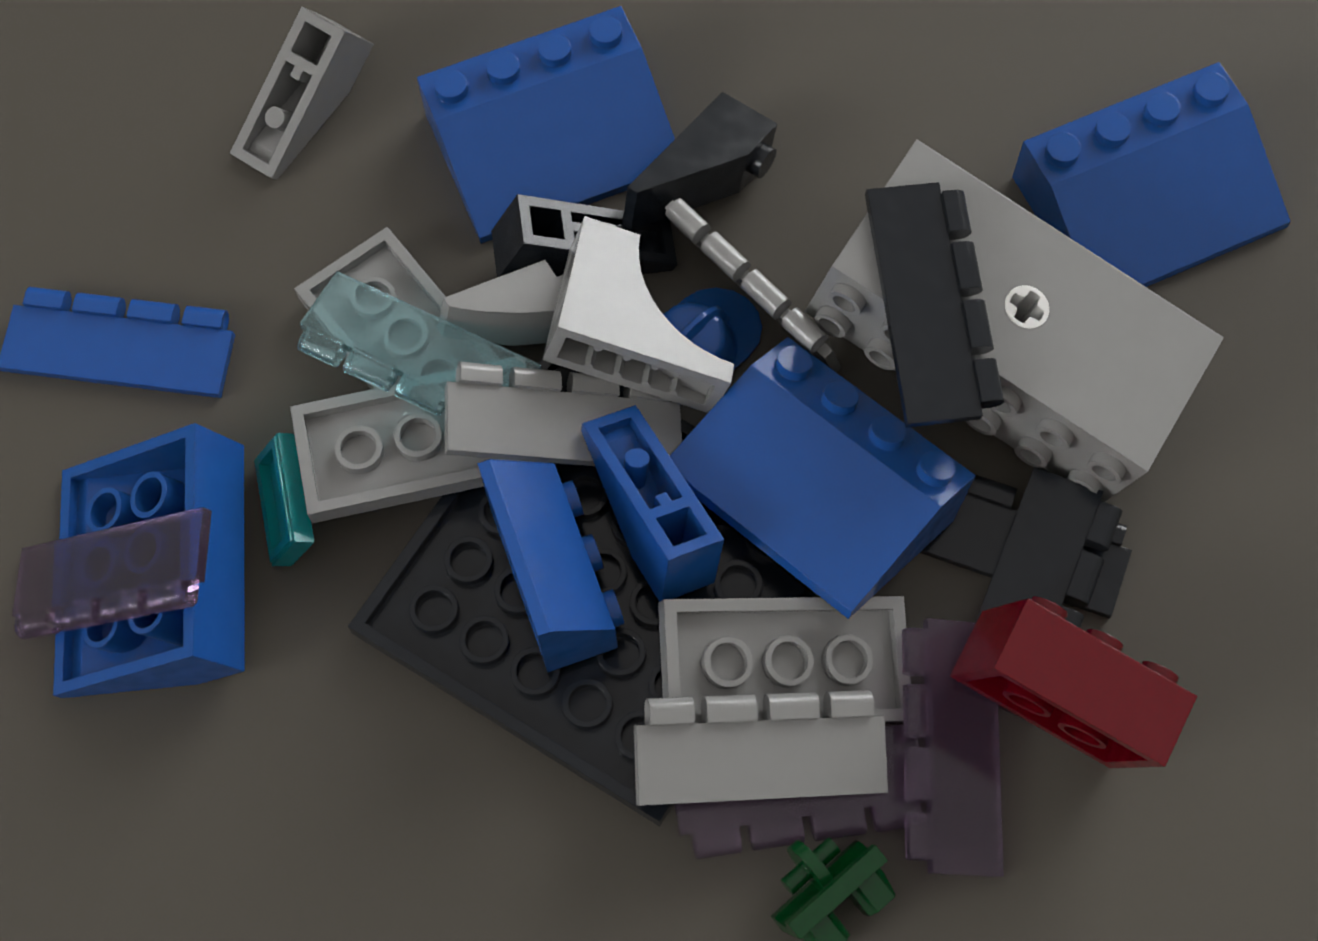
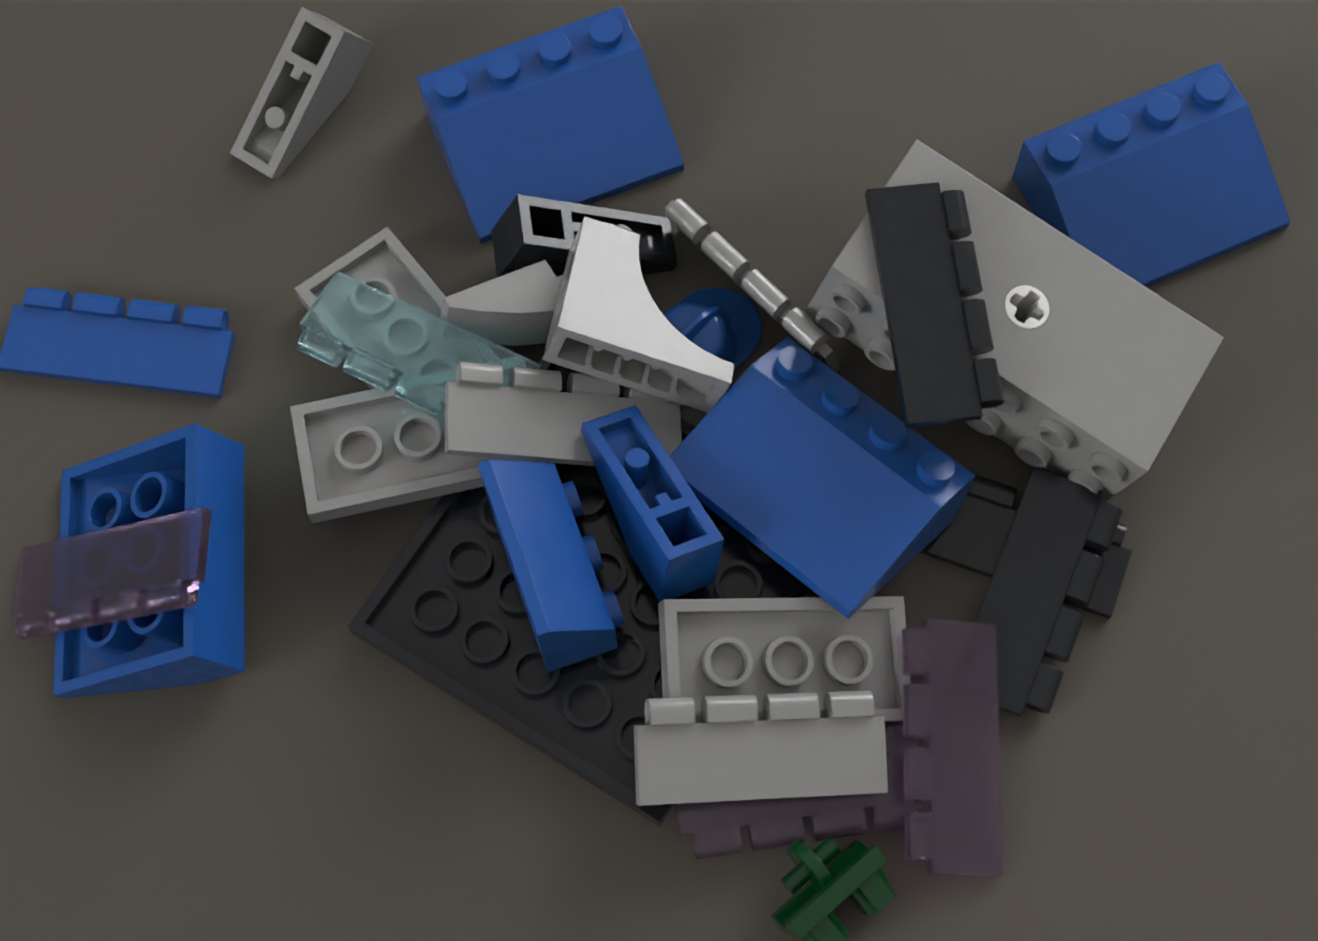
(283, 501): teal tile -> none
(705, 162): black slope -> none
(1075, 684): dark red brick -> none

